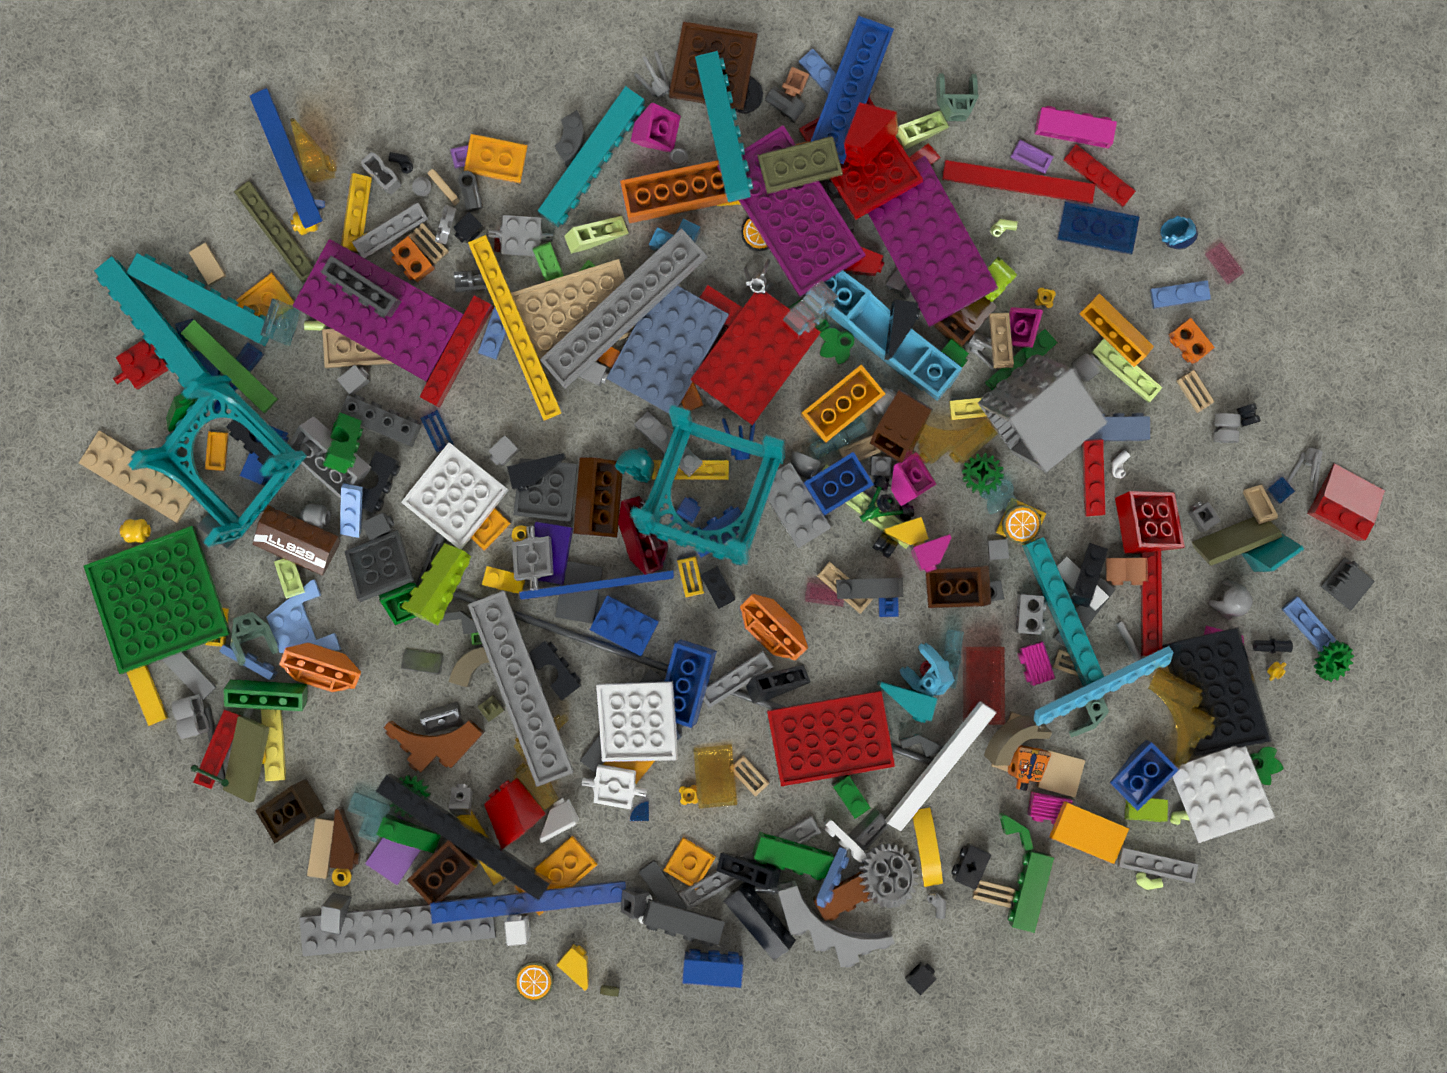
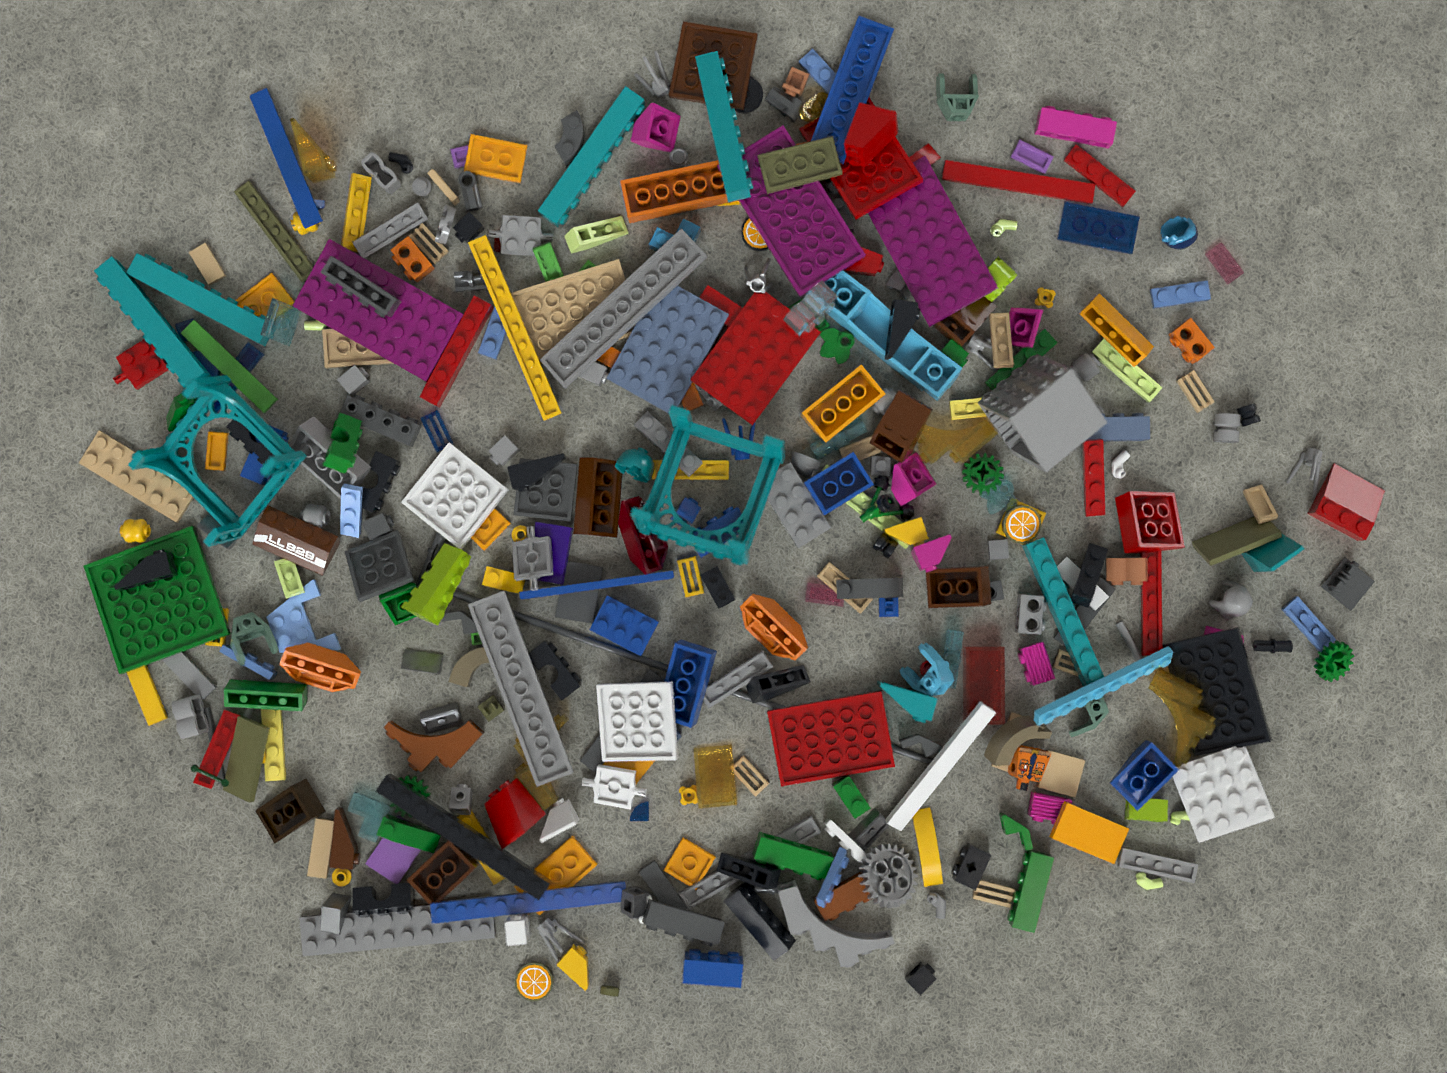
(151, 569): none -> black slope
(400, 901): none -> black arch
(547, 930): none -> light grey plant
(813, 107): none -> clear yellow plate
(920, 129): yellowish green slope -> none
(1210, 517): flat silver brick -> none
(1266, 764): green plate -> none
(1276, 670): yellow plate -> none
(1280, 490): clear blue tile -> none

